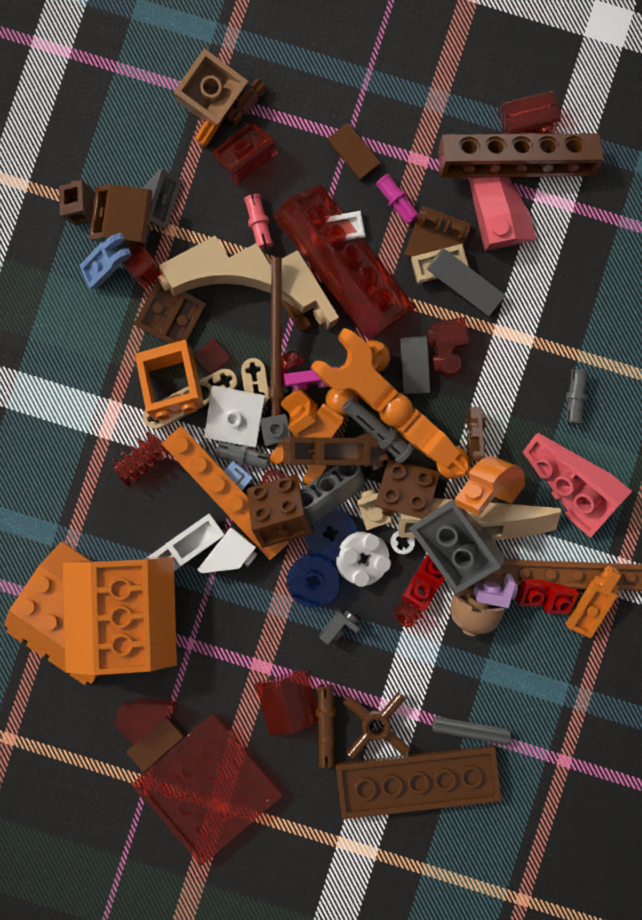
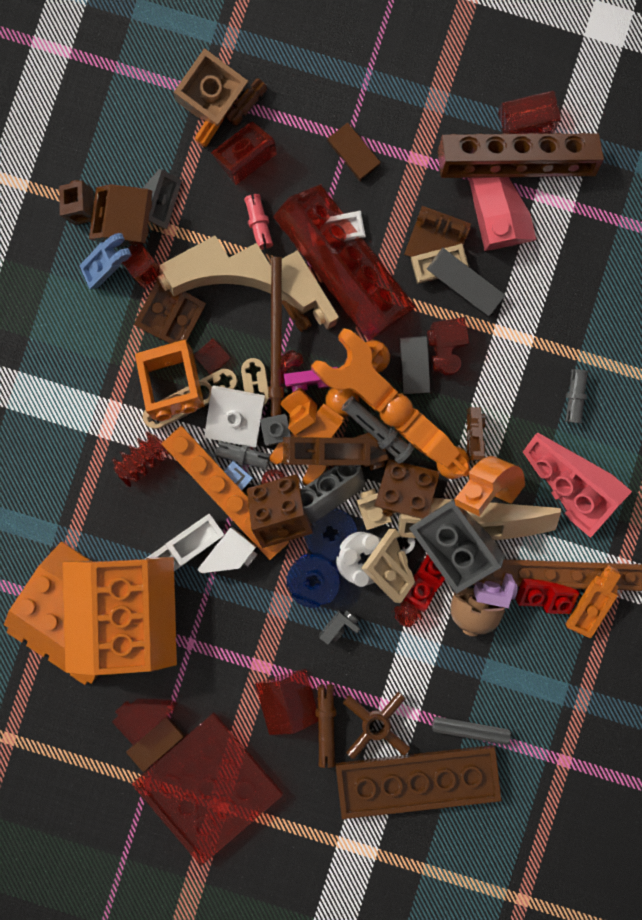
(389, 567): none -> tan wing
(397, 199): dark pink axle -> none

